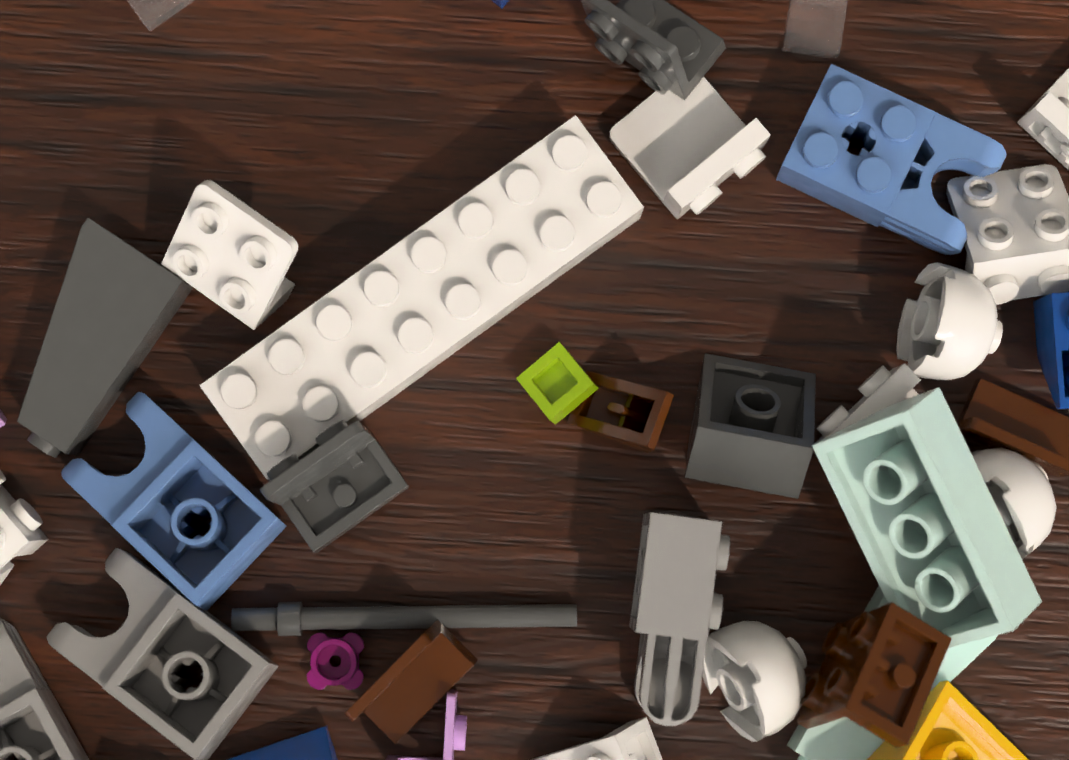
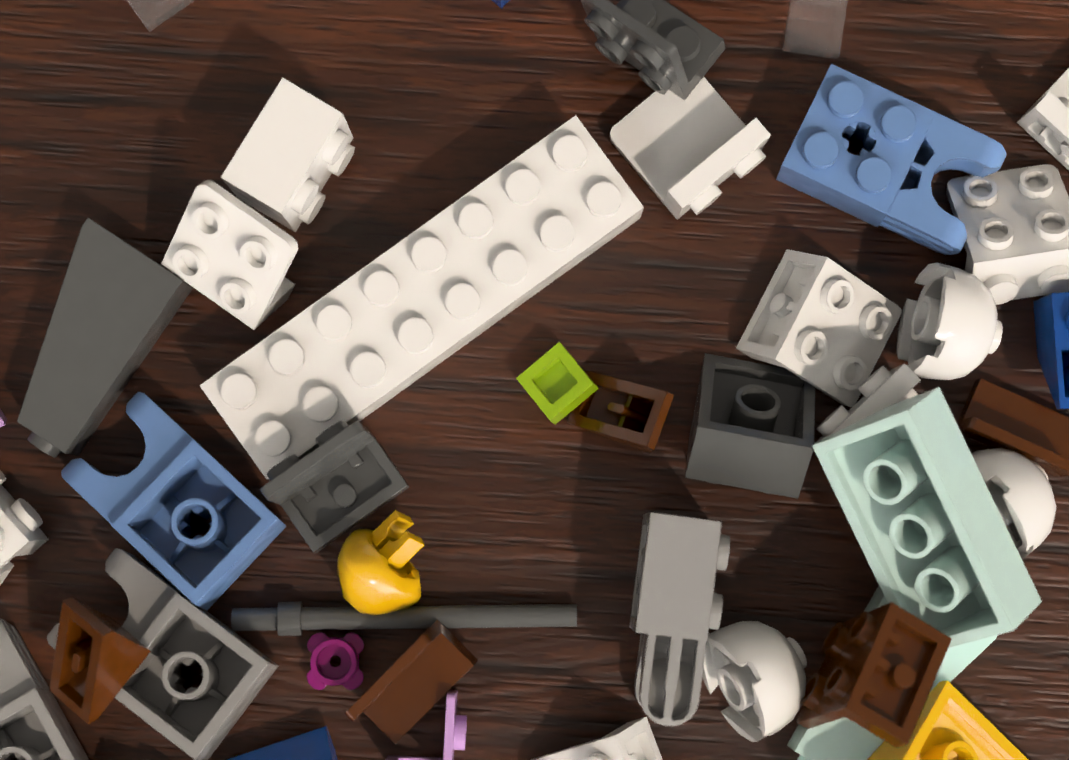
(92, 659): none -> reddish brown slope
(290, 156): none -> white brick
(377, 567): none -> yellow piece
(820, 325): none -> white bracket

